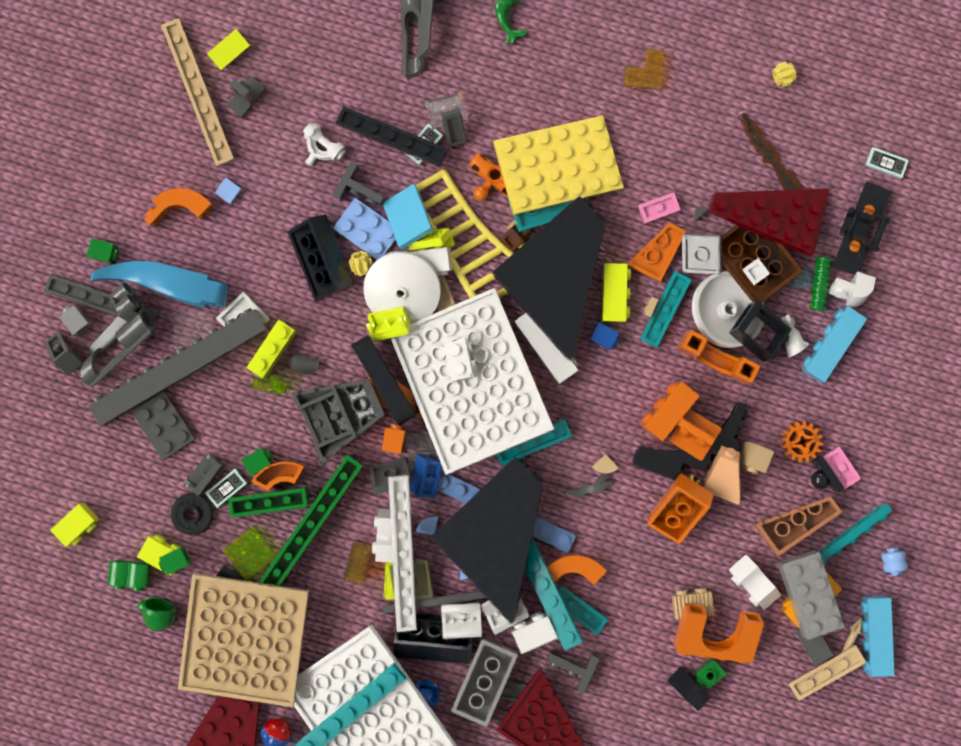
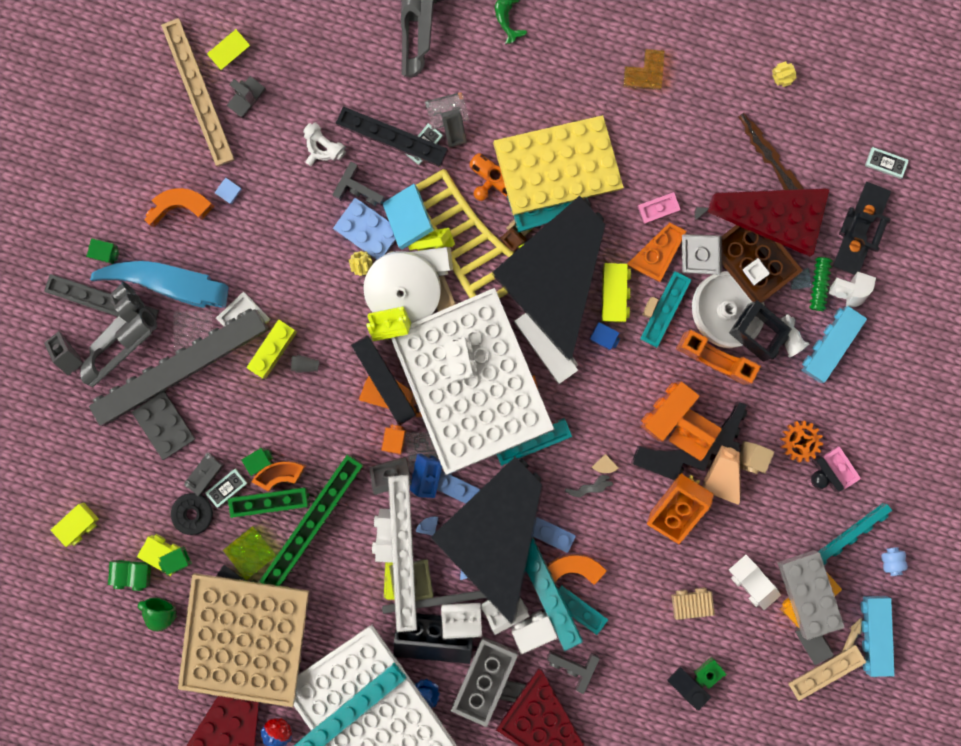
(75, 320): light grey brick -> none
(274, 384): clear neon green plate -> none
(320, 257): black slope -> none
(338, 414): dark grey wedge -> none
(358, 562): clear yellow brick -> none
(738, 647): orange arch -> none
(793, 526): nougat wedge -> none

